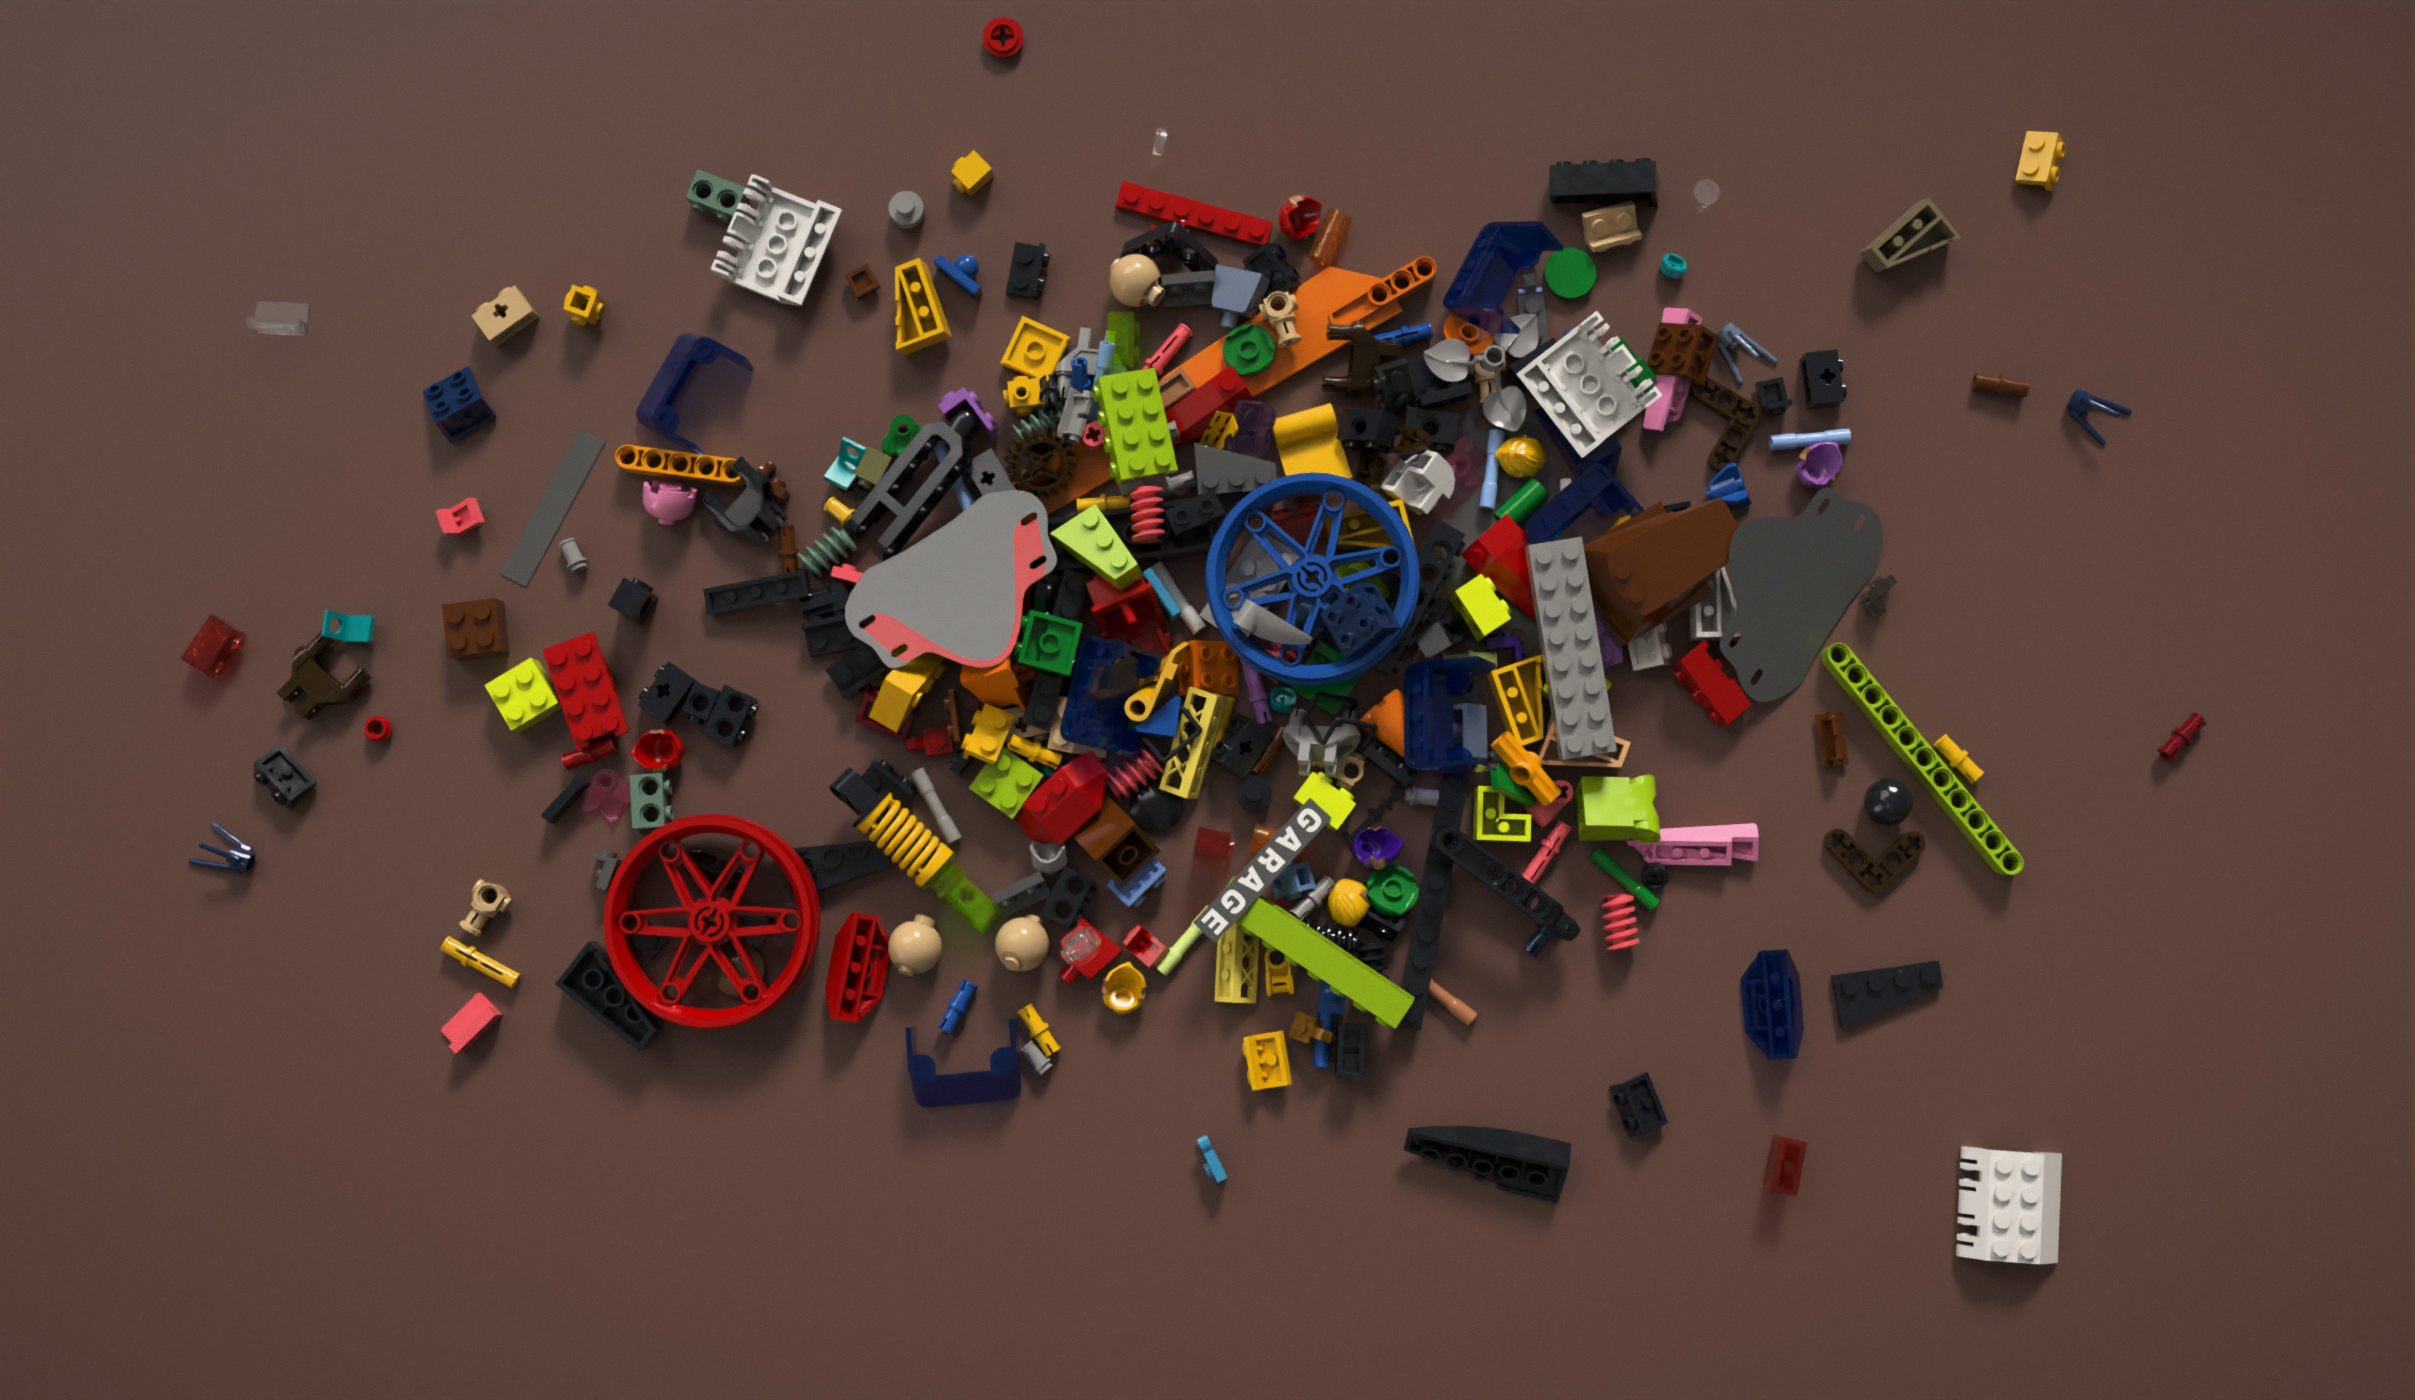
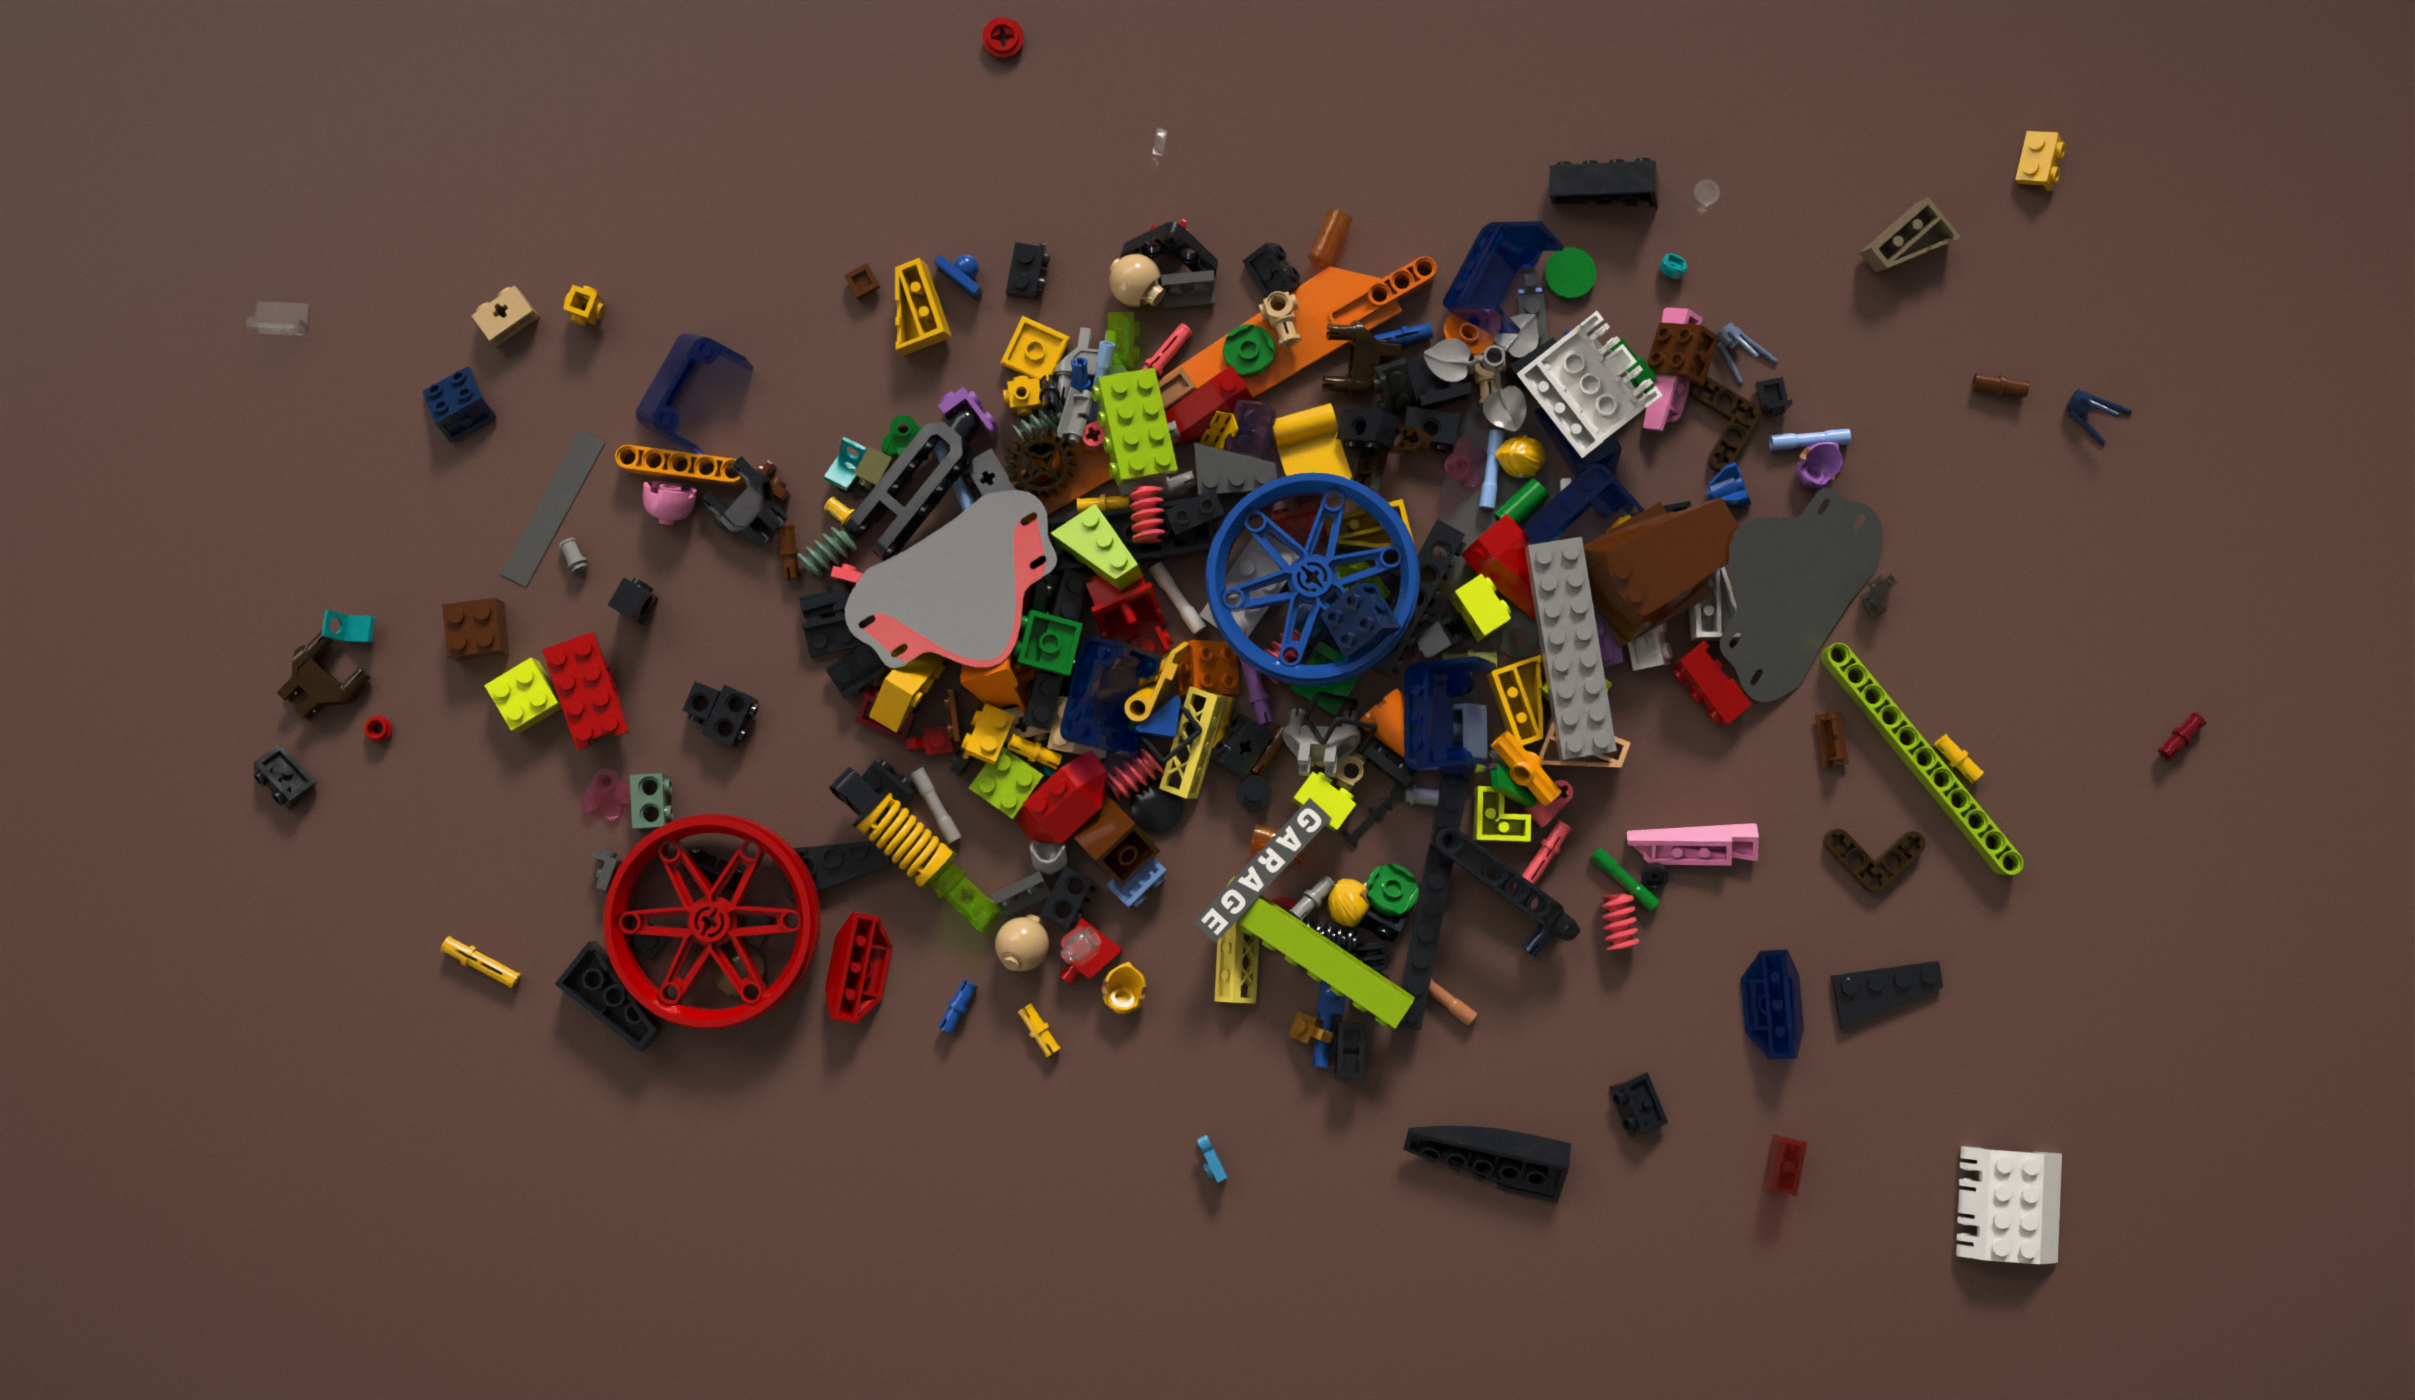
(213, 646): clear red brick -> none
(239, 858): dark blue plant -> none
(460, 518): coral bracket -> none
(470, 1023): coral panel -> none
(482, 908): tan connector -> none
(565, 799): black tile -> none
(590, 754): red pin -> none
(658, 751): red hair -> none
(662, 706): black brick -> none
(720, 192): sand green brick -> none
(757, 592): black plate -> none
(777, 244): white slope -> none
(906, 209): light grey piece -> none
(915, 946): tan brick -> none
(935, 1090): clear blue windscreen -> none
(971, 173): yellow brick -> none
(1036, 1058): light grey pin -> none
(1145, 946): red bracket -> none
(1164, 599): dark azure tile -> none
(1180, 947): yellowish green piece -> none
(1198, 215): red plate -> none
(1213, 844): clear red brick -> none
(1237, 294): sand blue torso -> none
(1267, 1060): yellow bracket -> none
(1268, 626): light grey piece -> none
(1277, 974): yellow piece -> none
(1282, 699): teal tile -> none
(1290, 885): medium blue brick -> none
(1299, 217): red hair -> none
(1376, 847): dark purple hair -> none
(1420, 481): white brick -> none
(1501, 641): dark purple bracket -> none
(1611, 226): tan bracket -> none
(1617, 809): lime piece -> none
(1816, 391): black brick -> none
(1888, 802): black piece -> none

